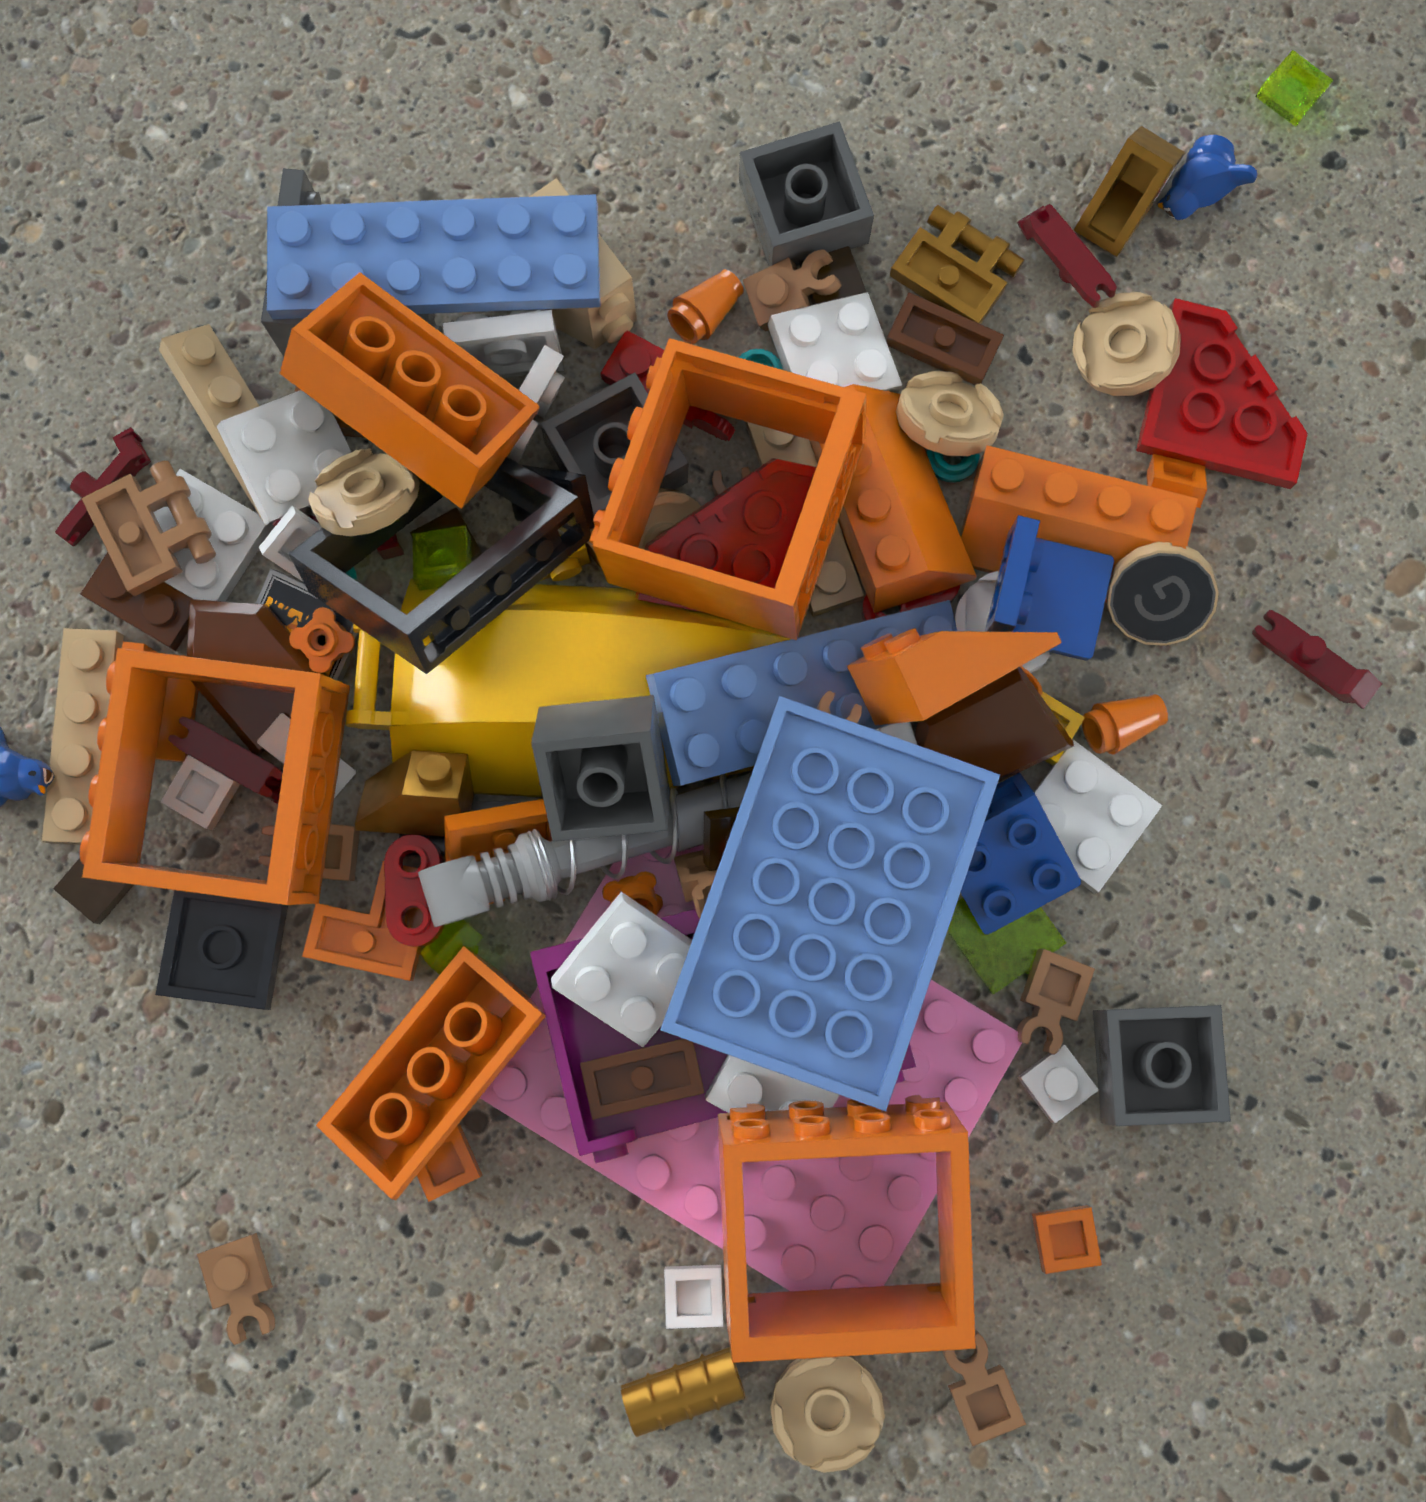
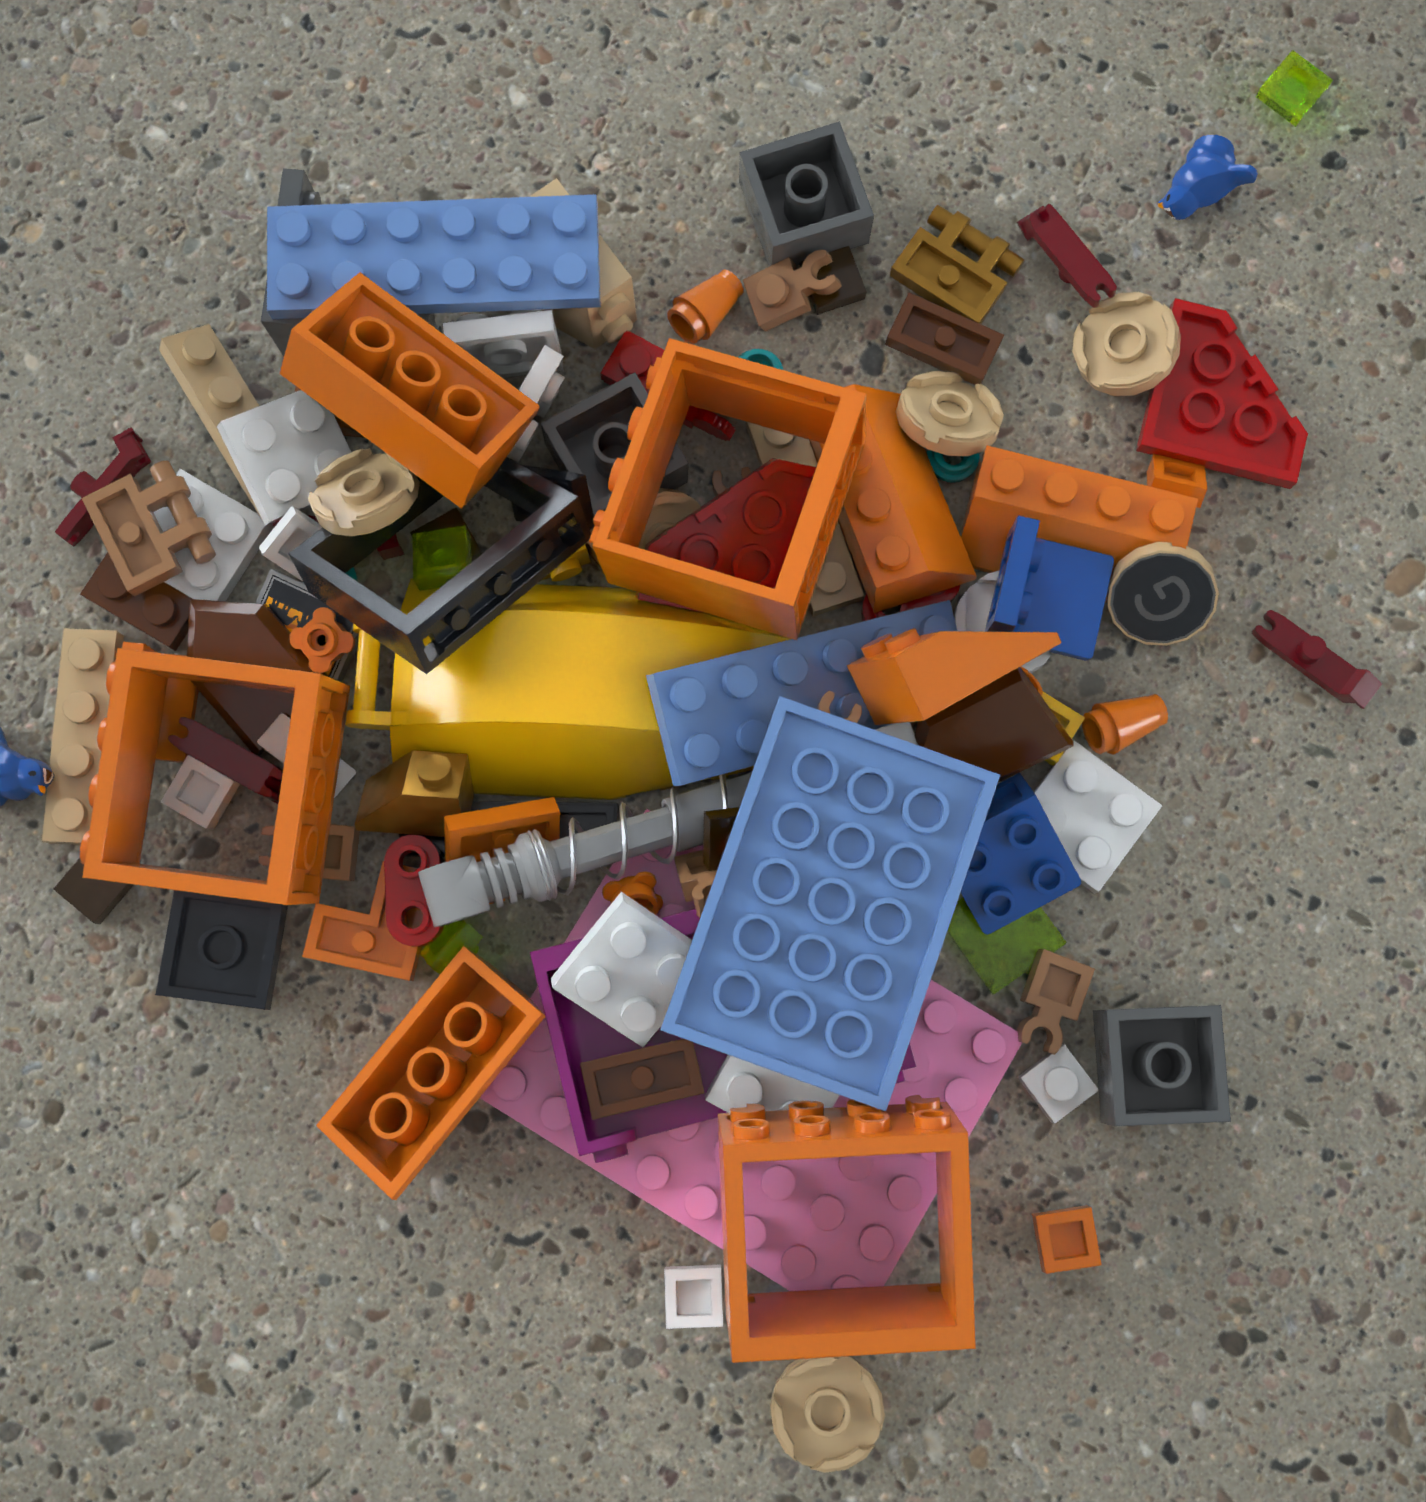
(234, 1277): medium nougat plate -> none
(449, 1166): orange plate -> none
(602, 768): dark grey brick -> none
(682, 1392): pearl gold axle -> none
(836, 344): white plate -> none
(983, 1395): medium nougat plate -> none
(1129, 190): pearl gold slope -> none

